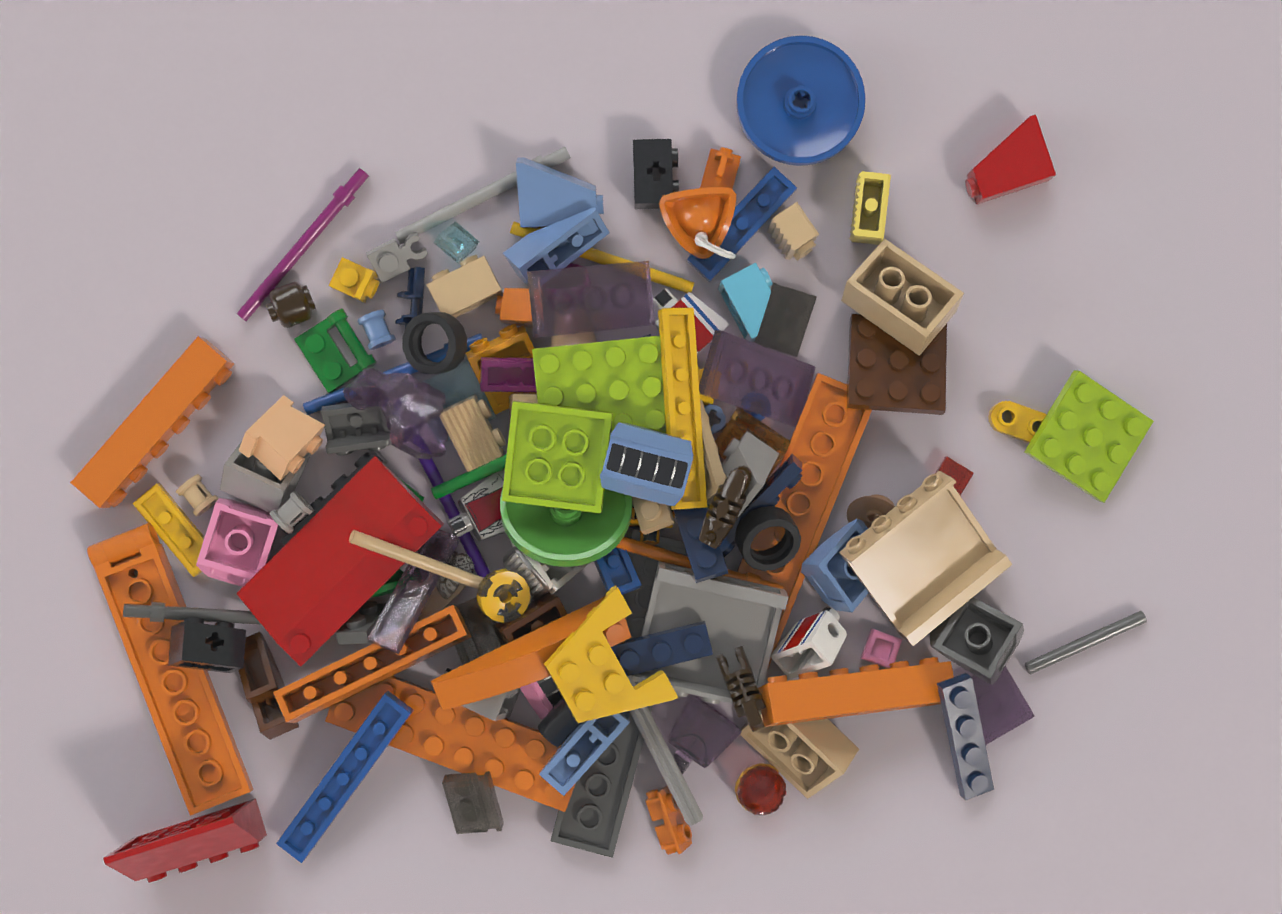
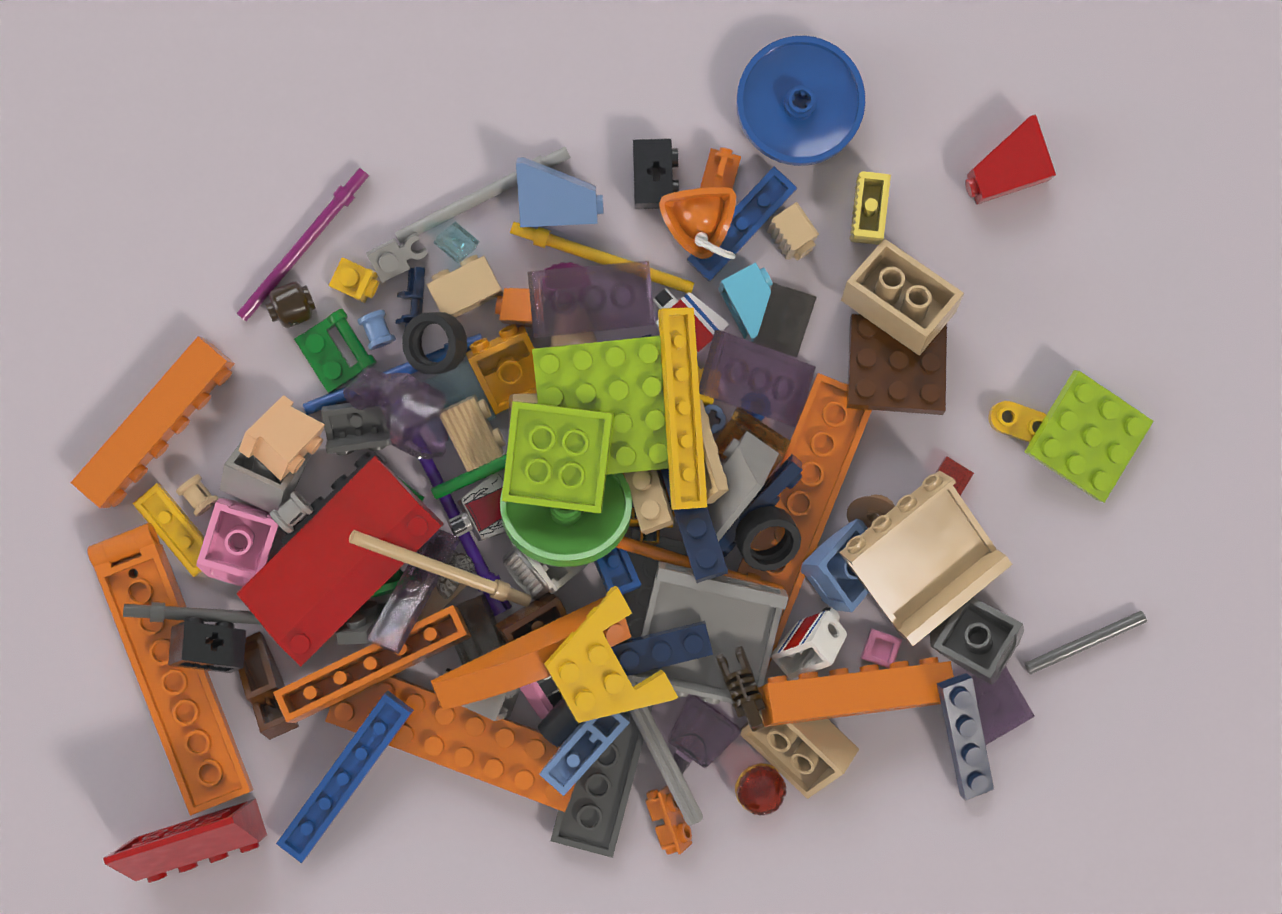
(472, 802): clear smoke plate -> none
(507, 375): magenta plate -> none
(516, 600): yellow piece -> none
(556, 244): medium blue slope -> none
(647, 464): medium blue slope -> none
(725, 507): dark brown hinge -> none

